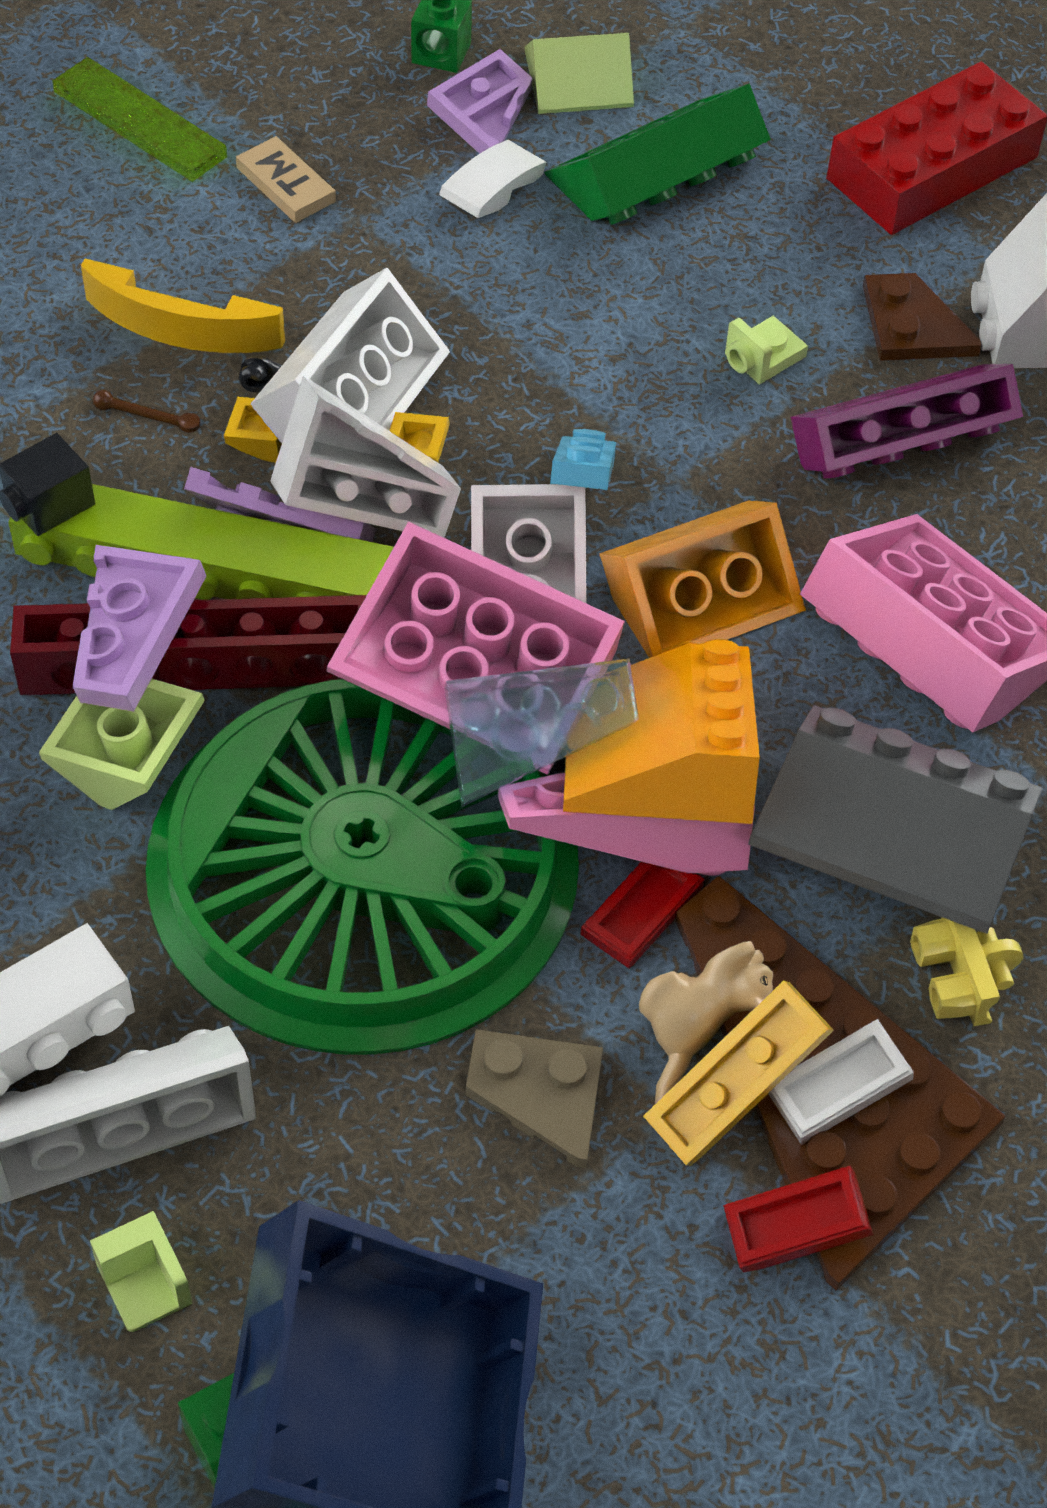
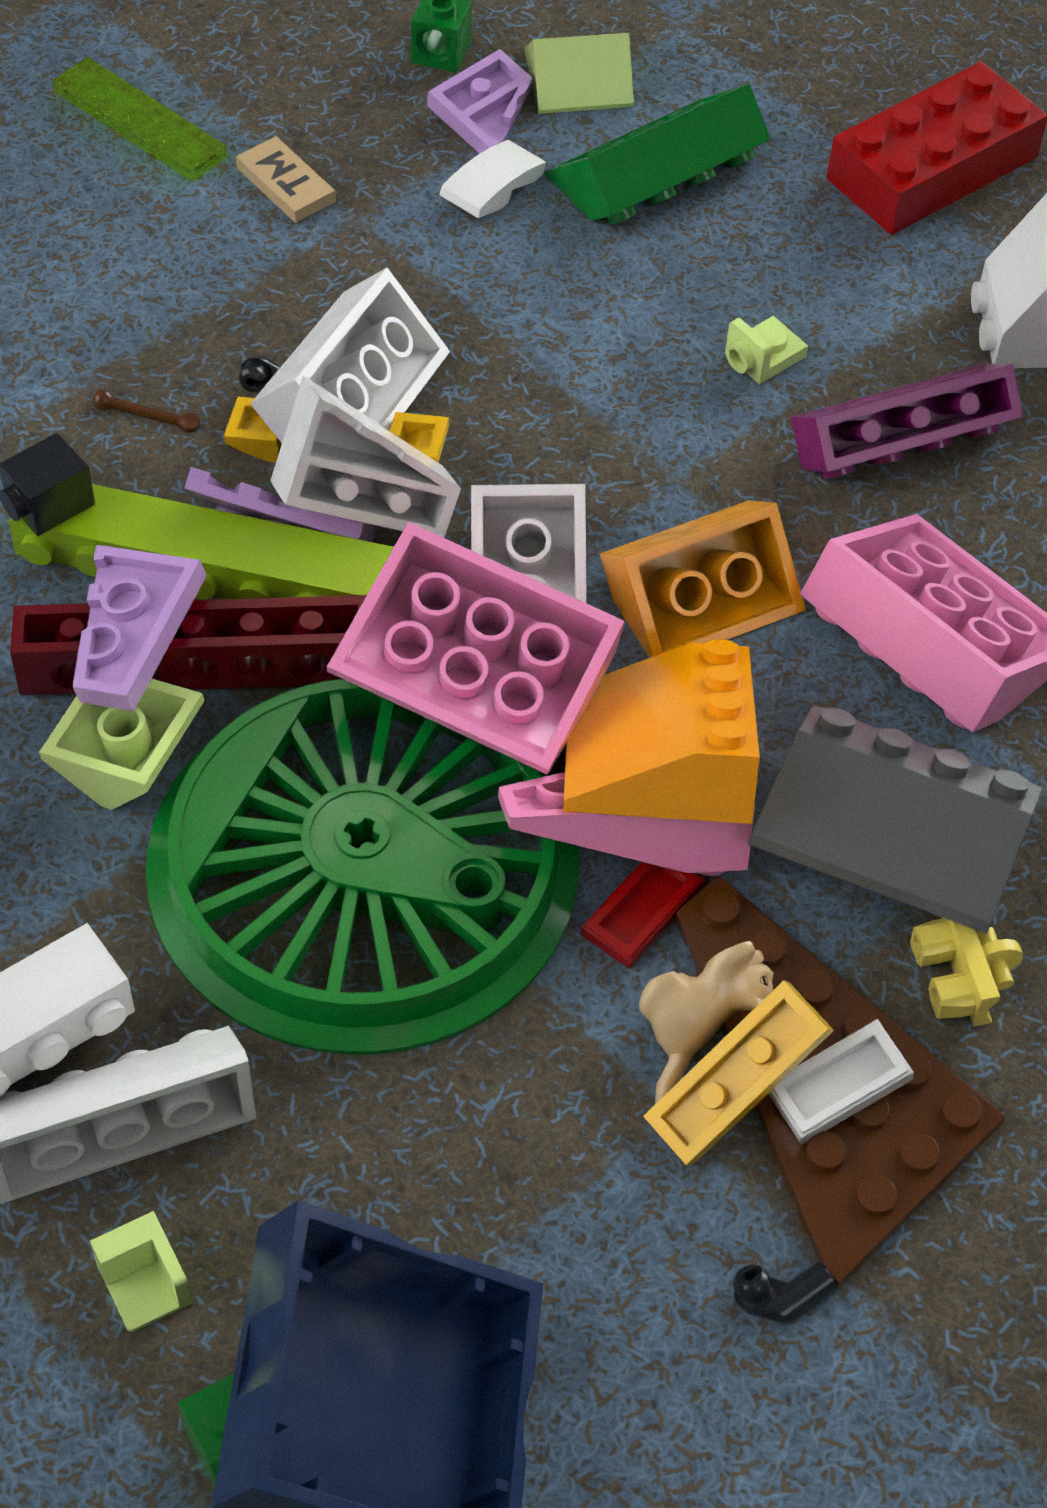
(239, 328): yellow slope -> none
(533, 718): clear light blue wing -> none
(540, 1086): dark tan wing -> none
(584, 460): medium azure plate -> none
(781, 1300): none -> black arm
(797, 1219): red tile -> none
(914, 321): reddish brown wing -> none

